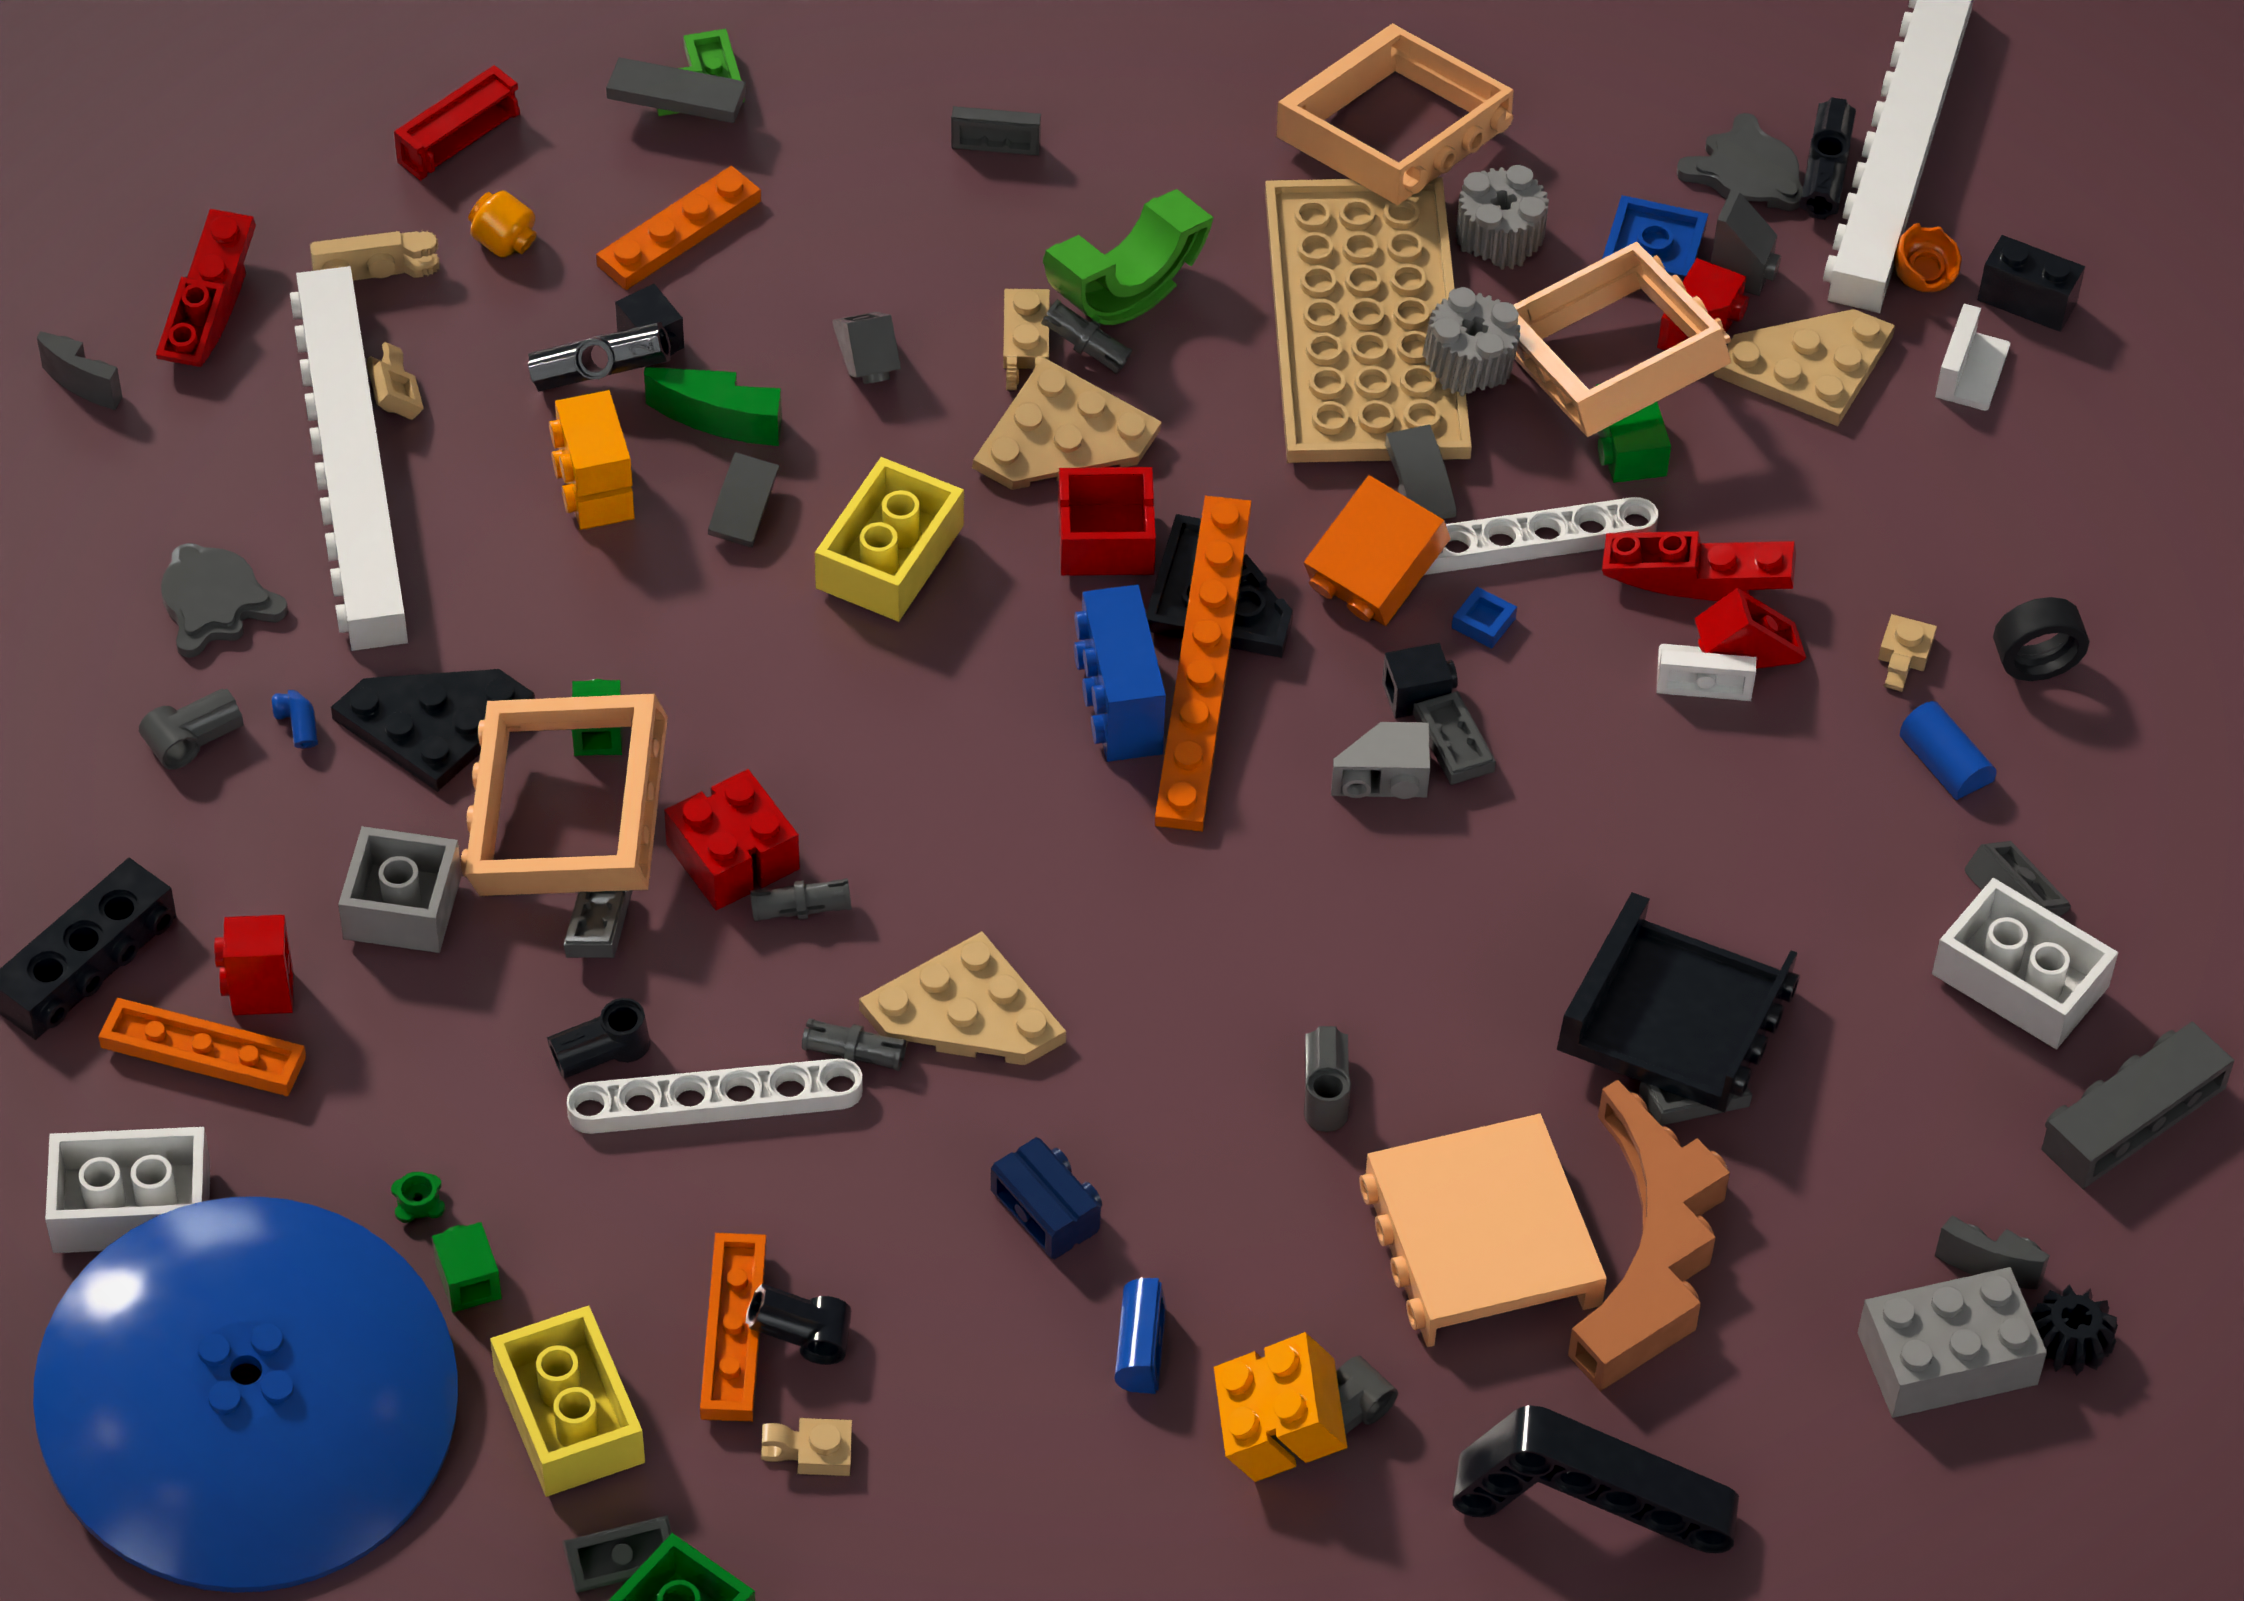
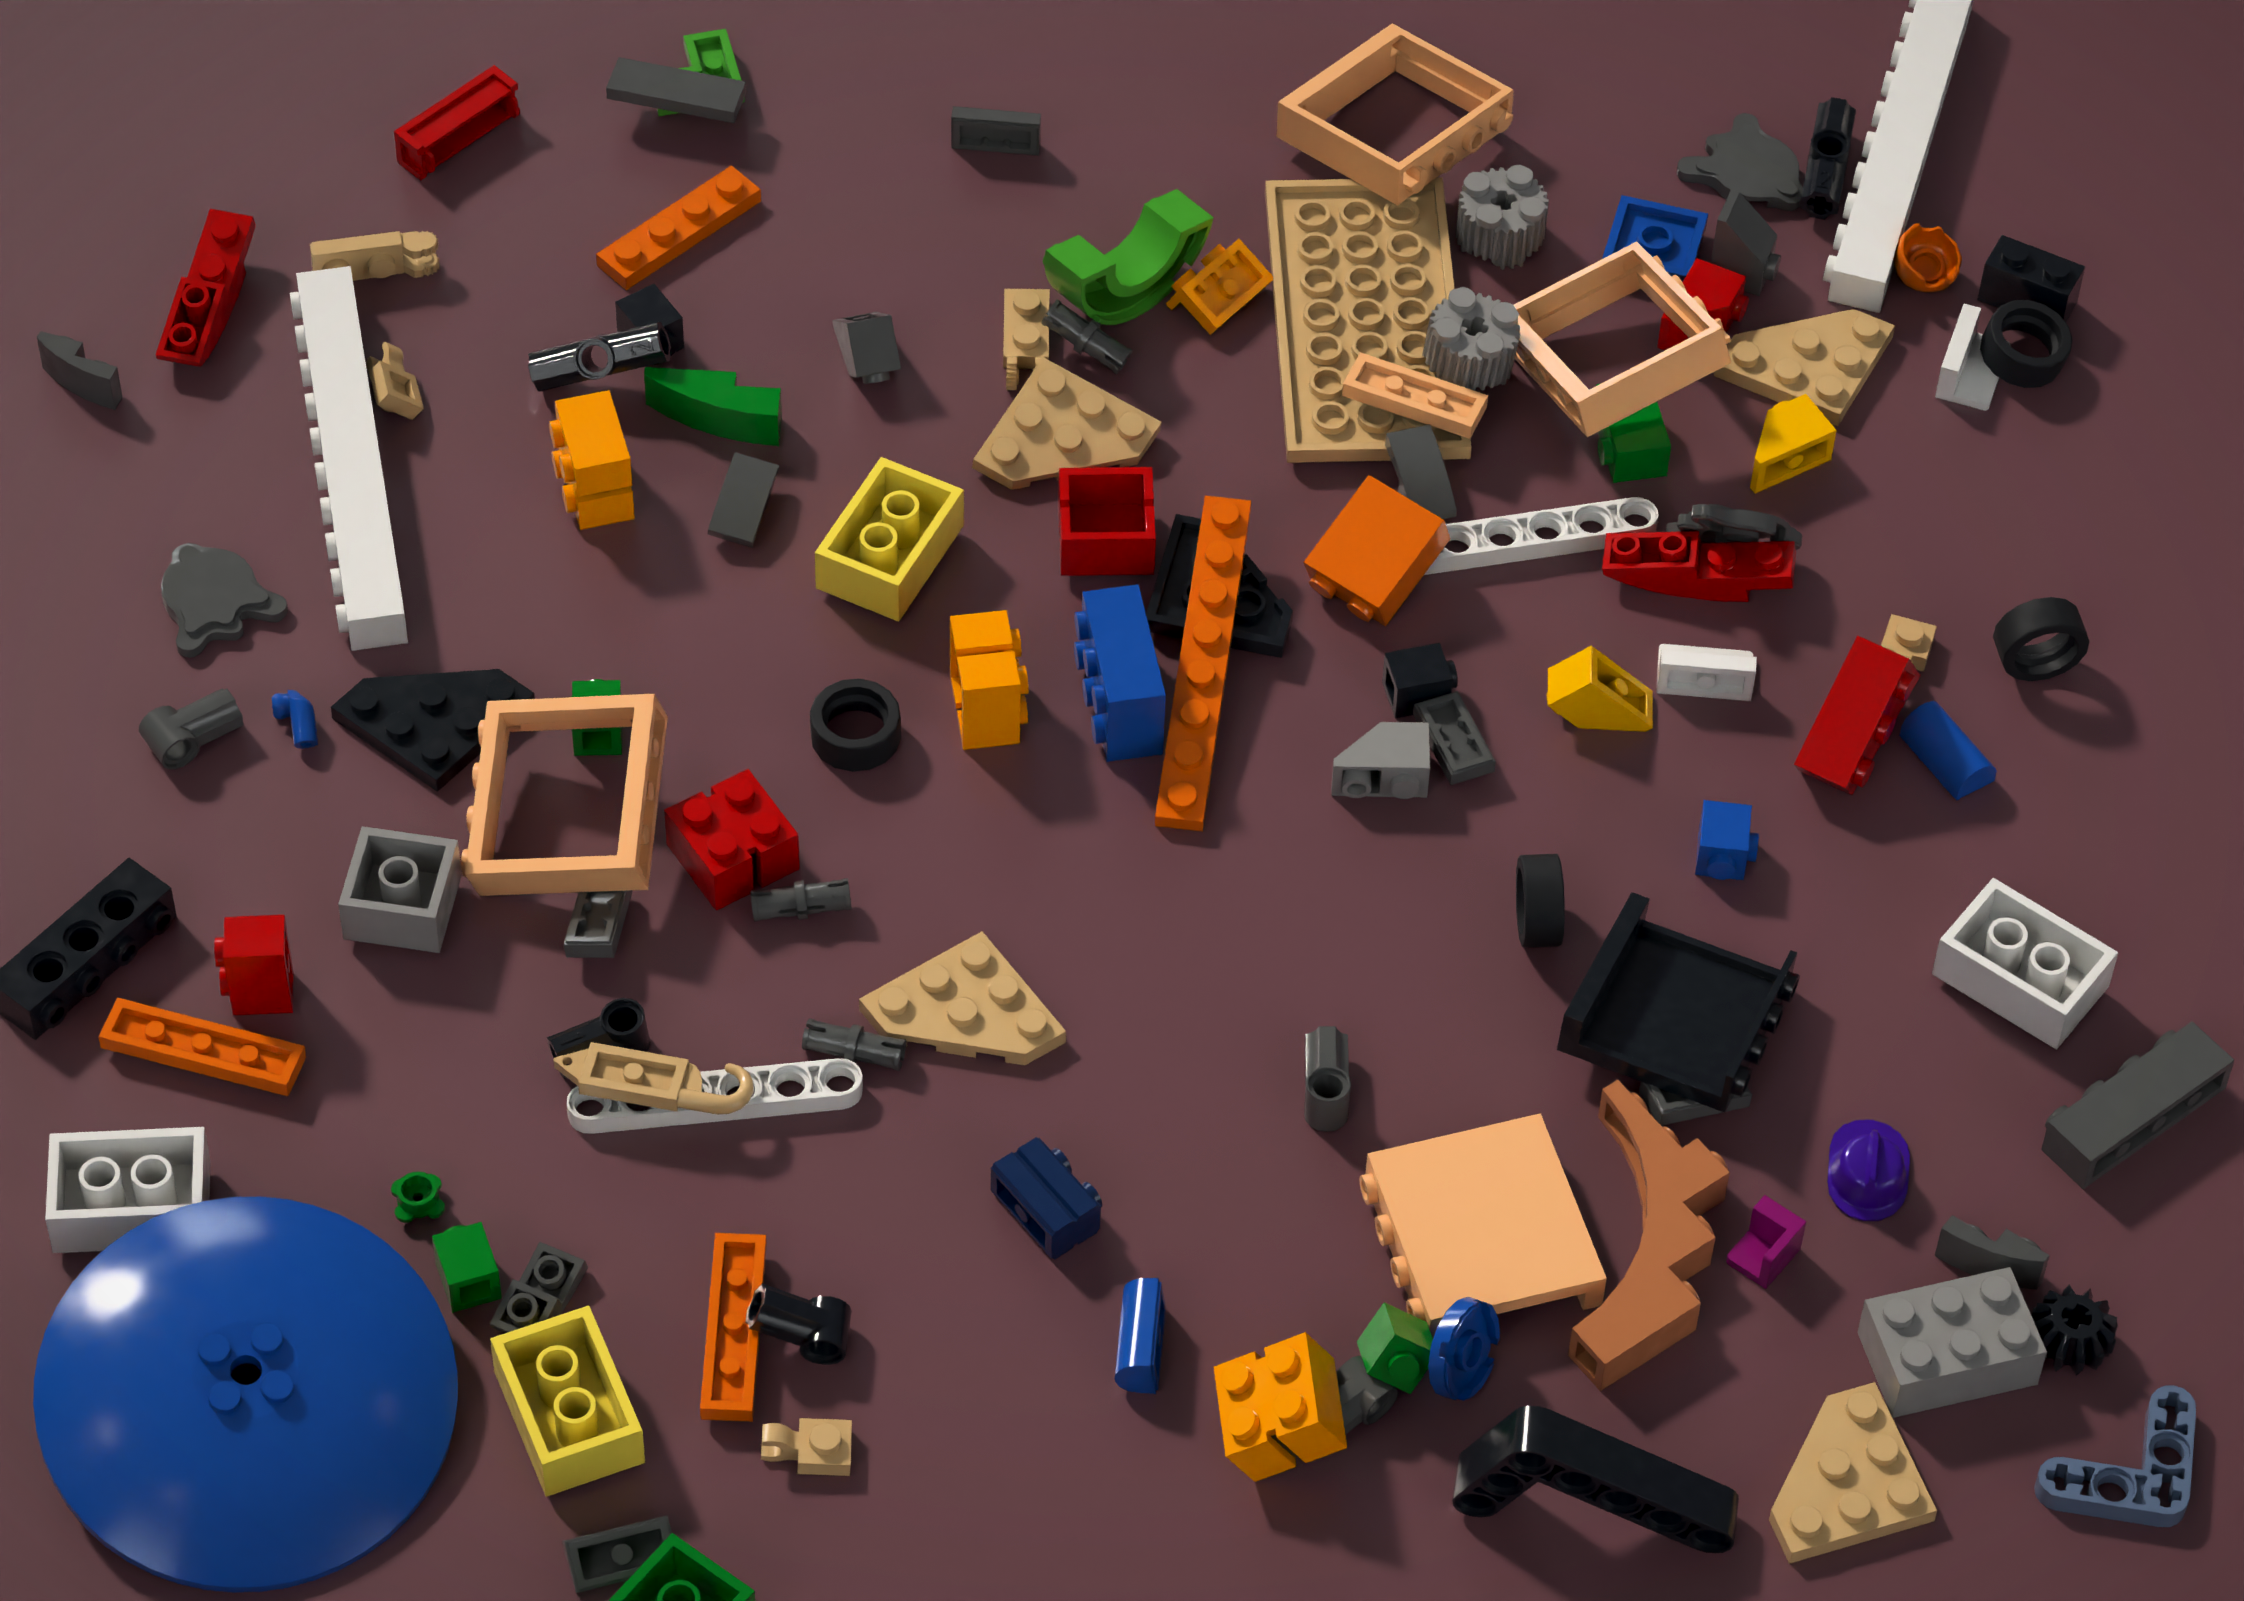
(502, 223): light orange head -> none
(542, 1289): none -> dark grey slope
(649, 1079): none -> tan plate
(855, 696): none -> black tyre
(987, 679): none -> light orange piece
(1222, 287): none -> light orange bracket
(1396, 1348): none -> green brick
(1415, 395): none -> light nougat plate
(1461, 1349): none -> blue tile
(1484, 617): blue tile -> none
(1540, 900): none -> black tyre
(1599, 694): none -> yellow slope
(1725, 840): none -> blue brick
(1729, 525): none -> dark grey tile
(1749, 628): red slope -> none
(1769, 1244): none -> magenta panel
(1791, 442): none -> yellow slope
(1849, 1480): none -> tan plate
(1857, 716): none -> red wedge
(1868, 1170): none -> dark purple piece
(2016, 871): dark grey slope -> none
(2039, 322): none -> black tyre
(2140, 1485): none -> sand blue beam

